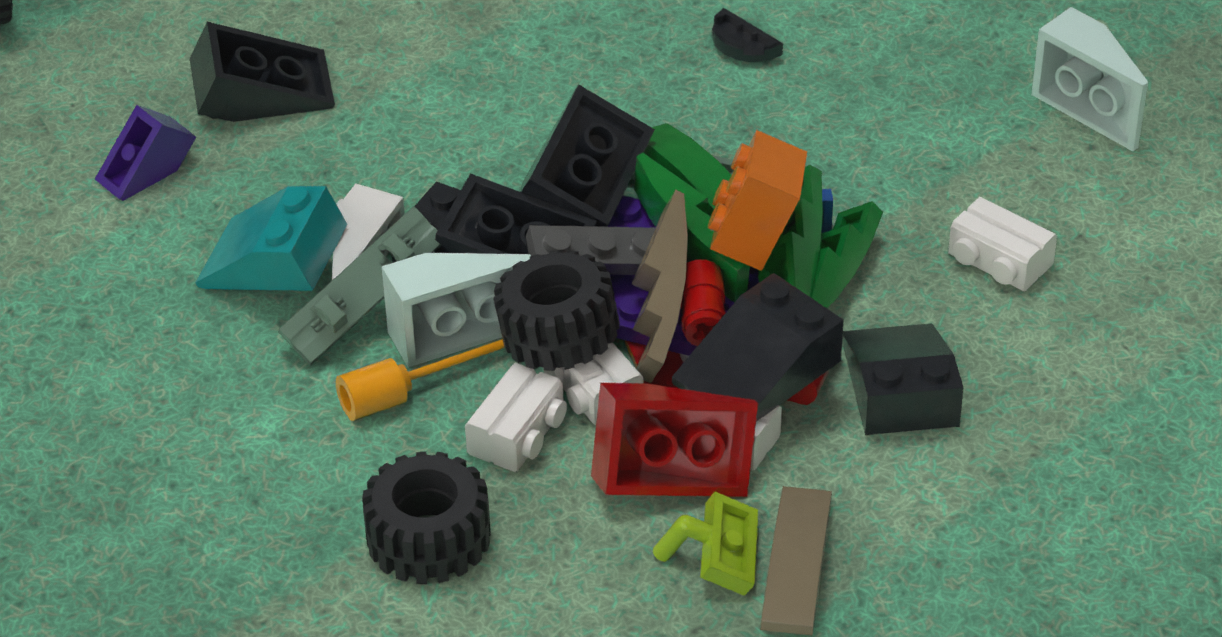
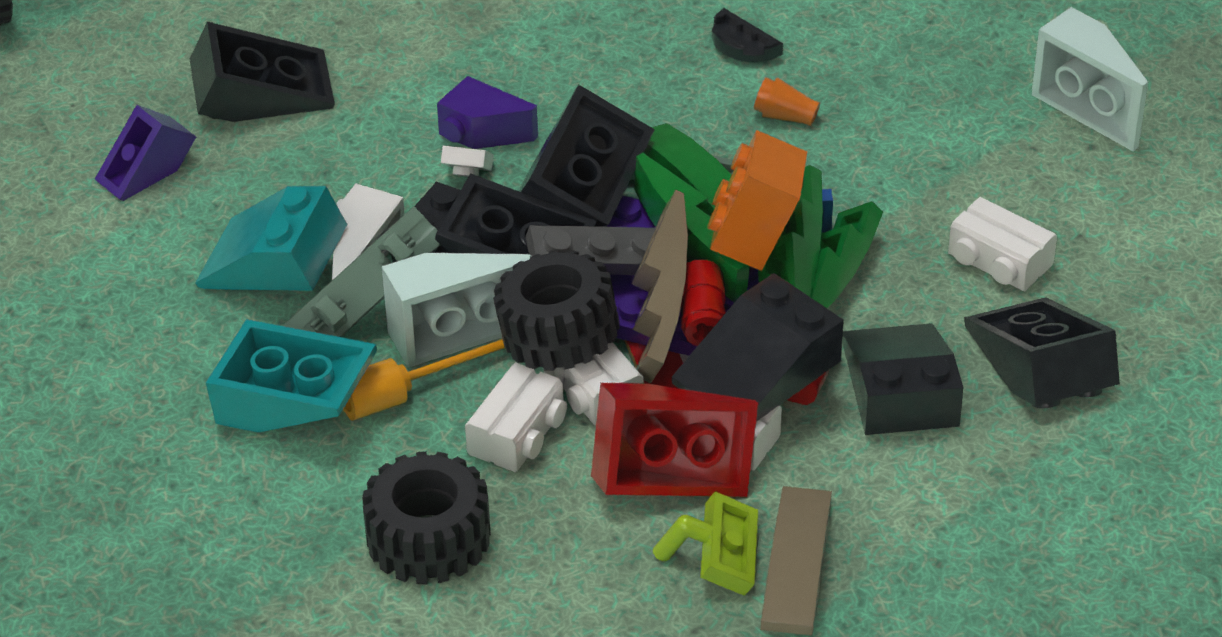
(284, 377): none -> teal slope
(466, 160): none -> white plate
(485, 116): none -> dark purple slope
(784, 102): none -> orange cone
(1047, 351): none -> black slope

